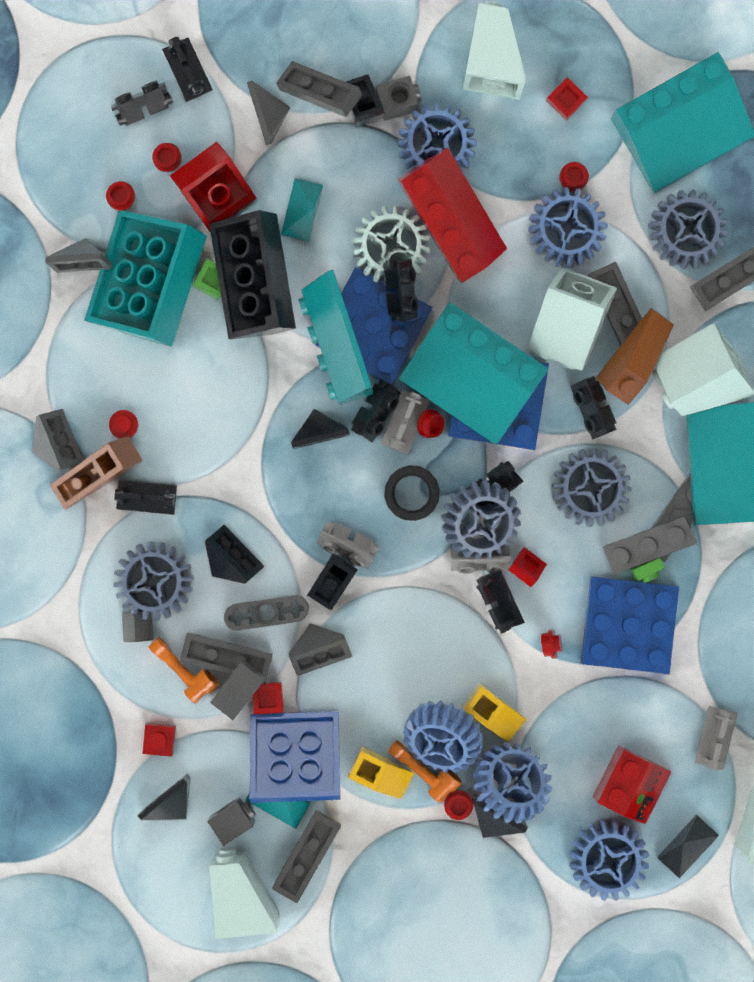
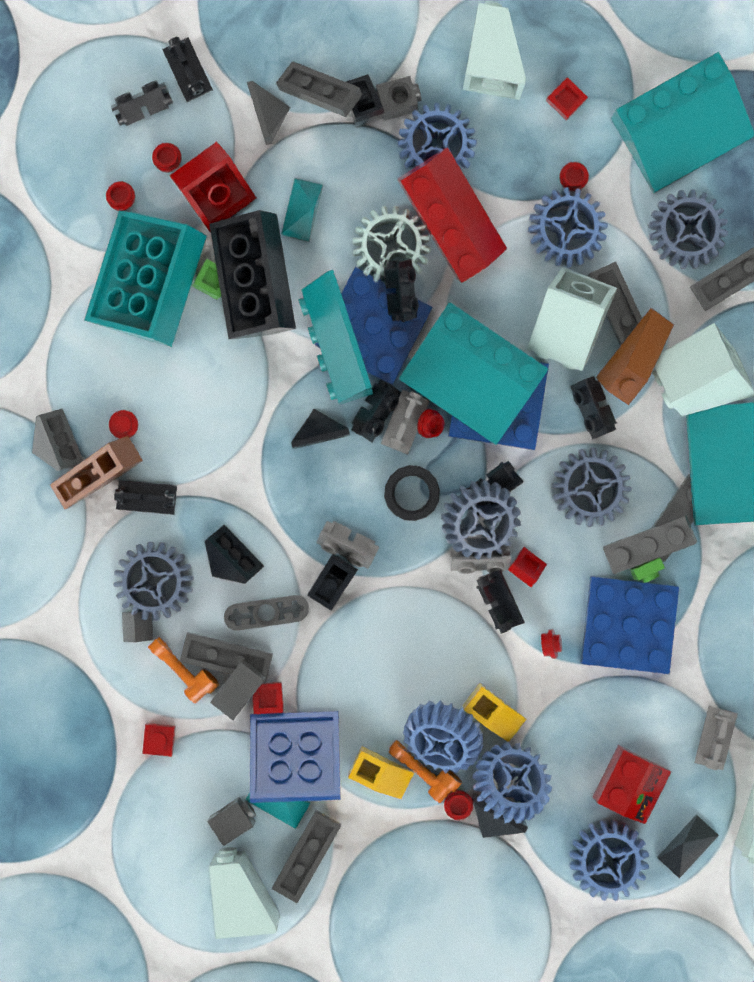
(78, 257): dark grey slope -> none
(170, 804): black slope -> none
(318, 649): dark grey slope -> none

